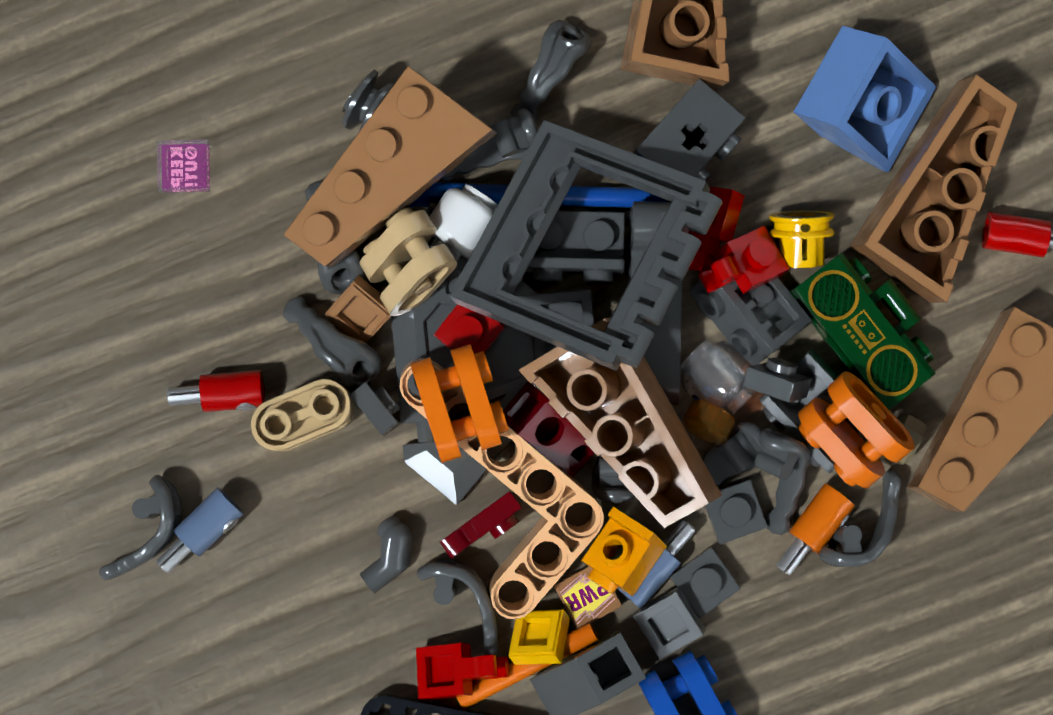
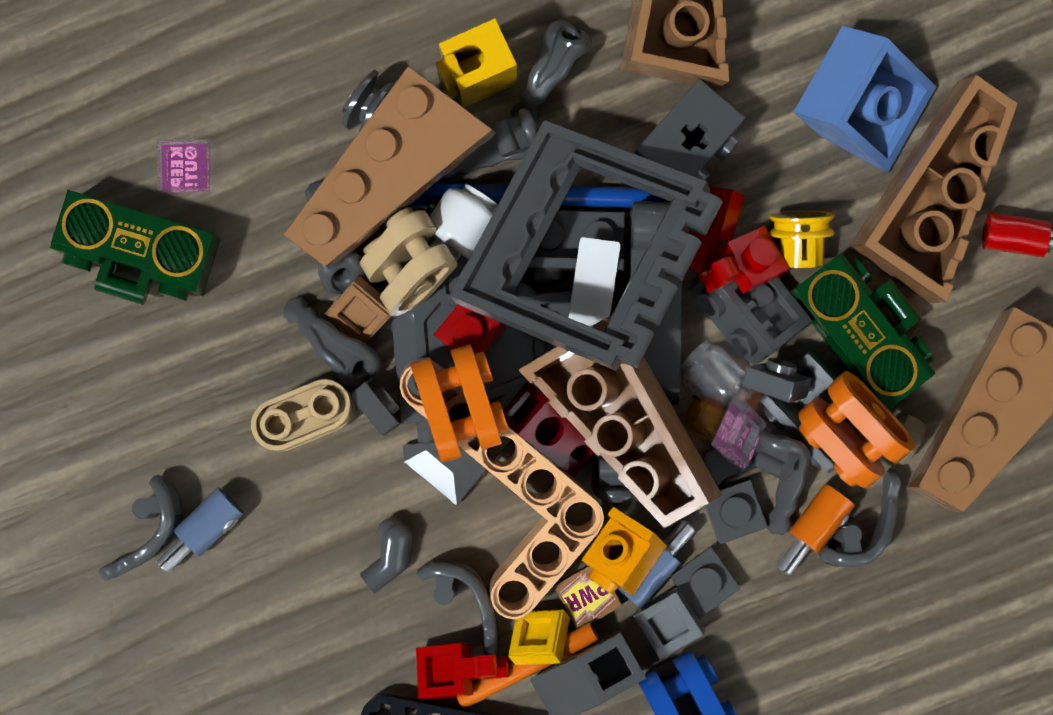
(113, 234): none -> dark green piece
(222, 392): red piece -> none
(476, 64): none -> yellow brick
(494, 519): dark red plate -> none
(594, 280): none -> white sticker
(738, 433): none -> clear tile

